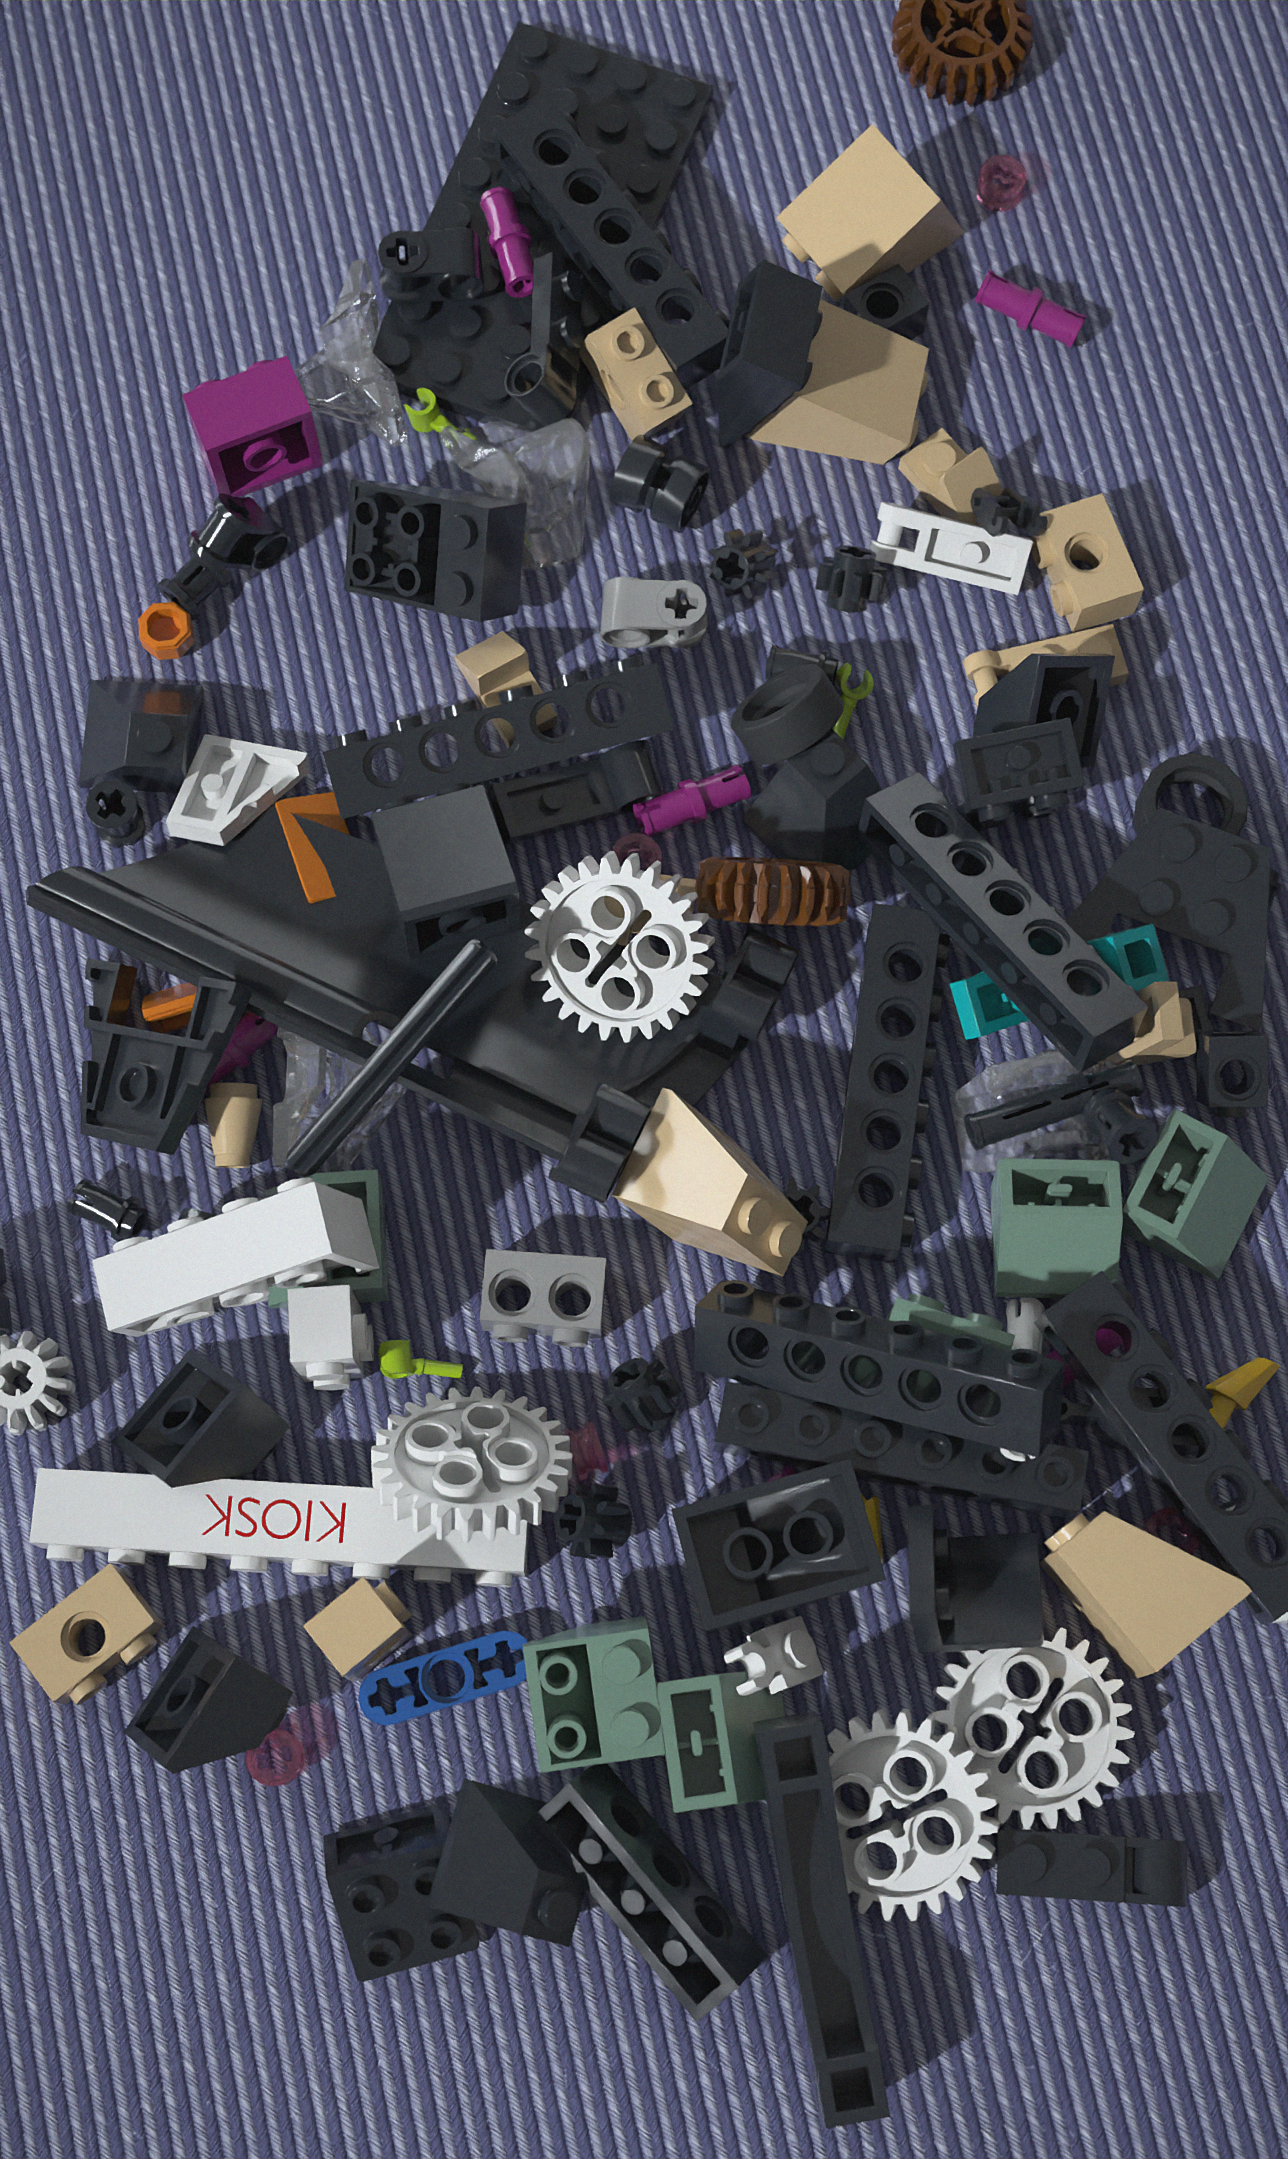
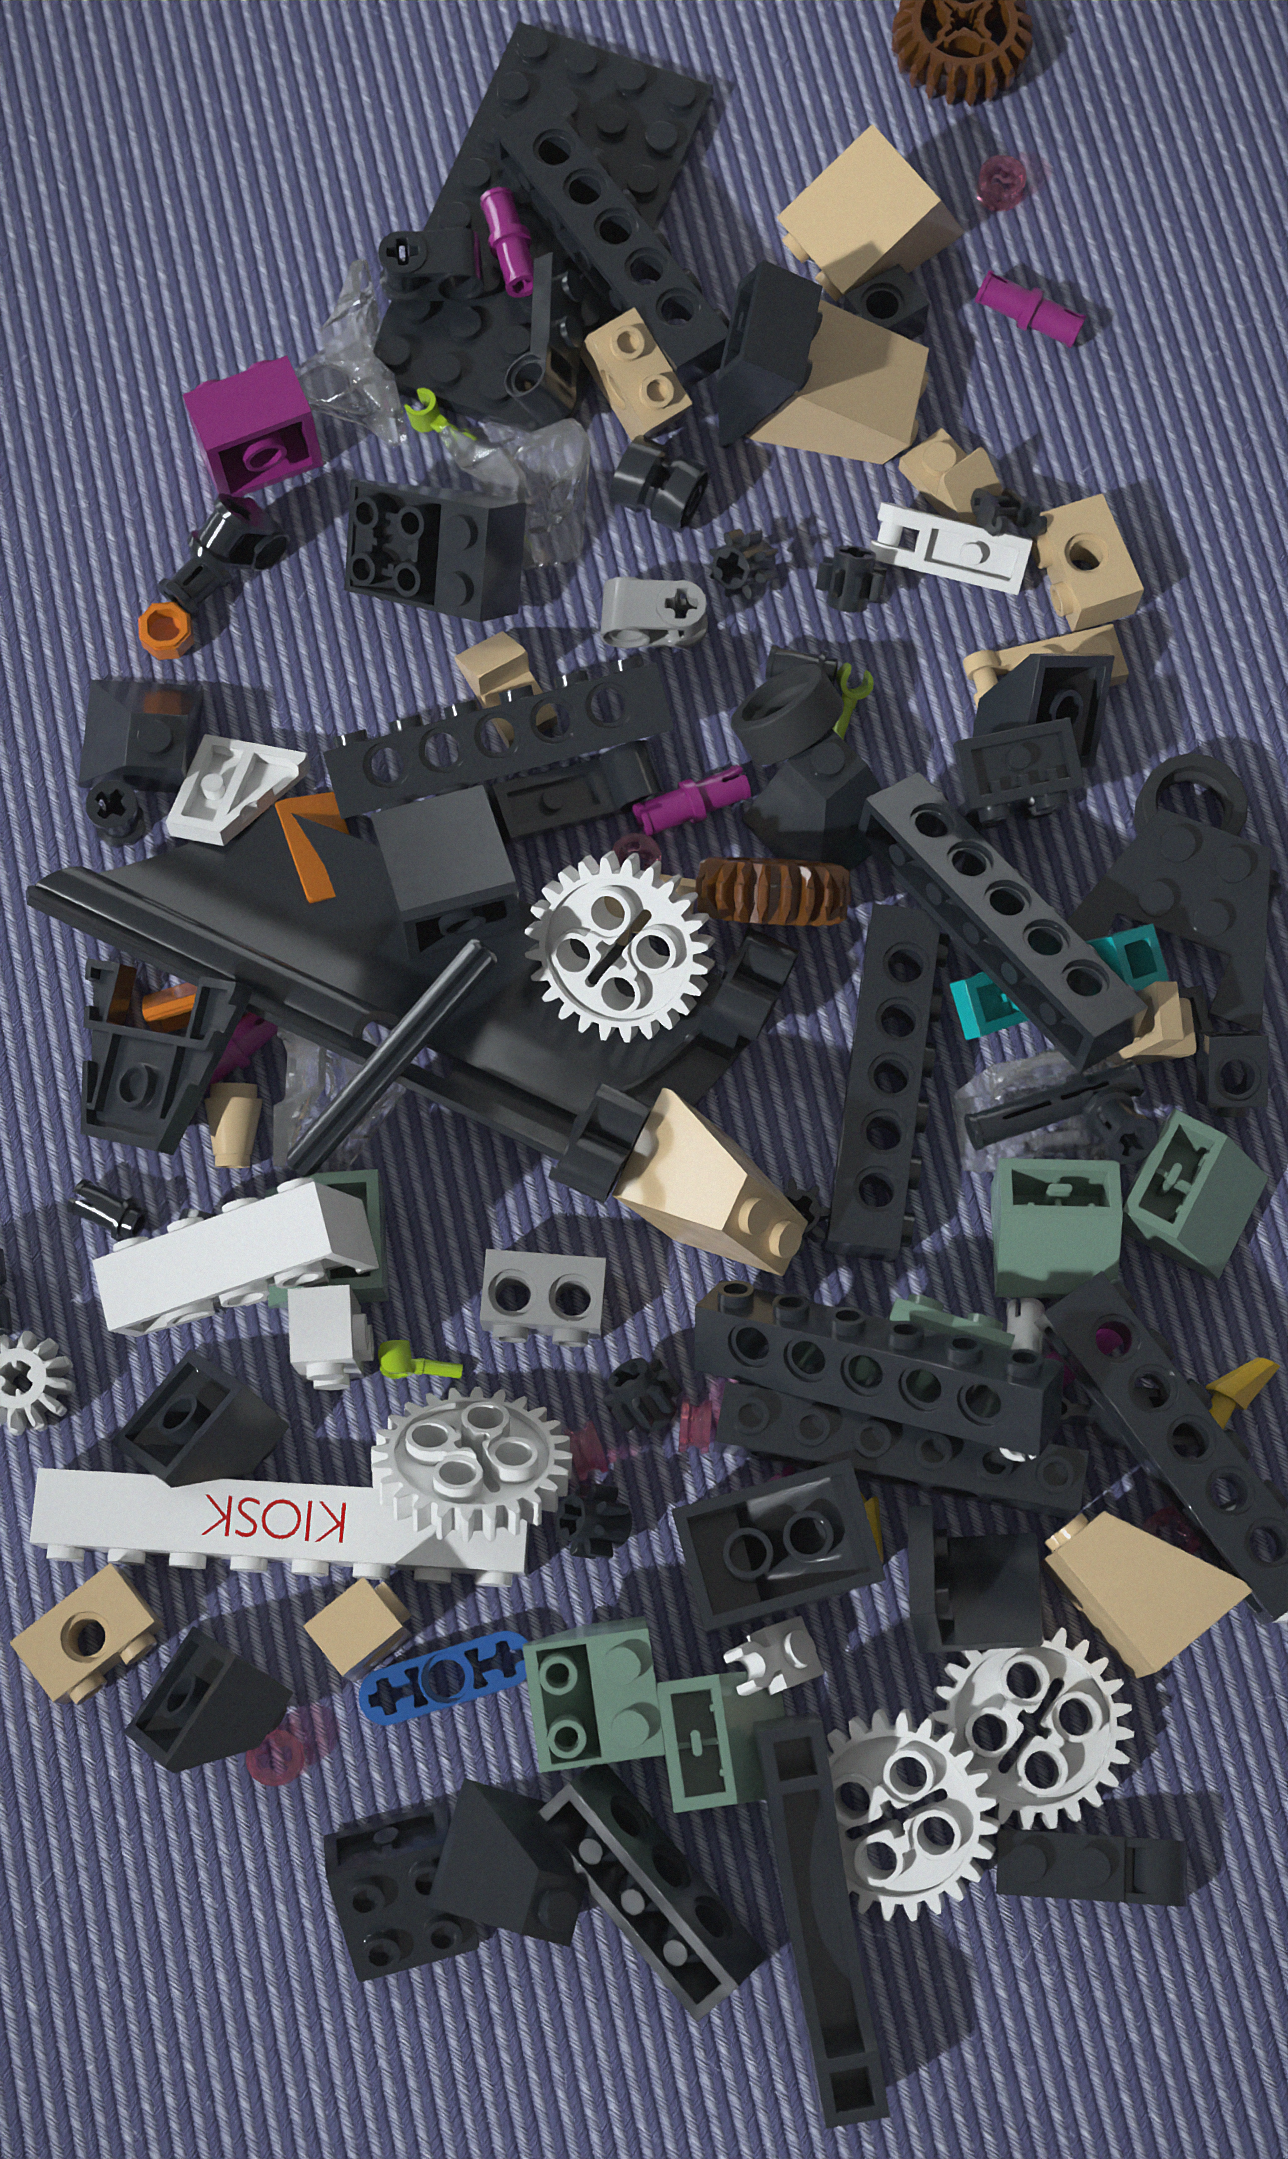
(695, 1426): none -> clear pink bush

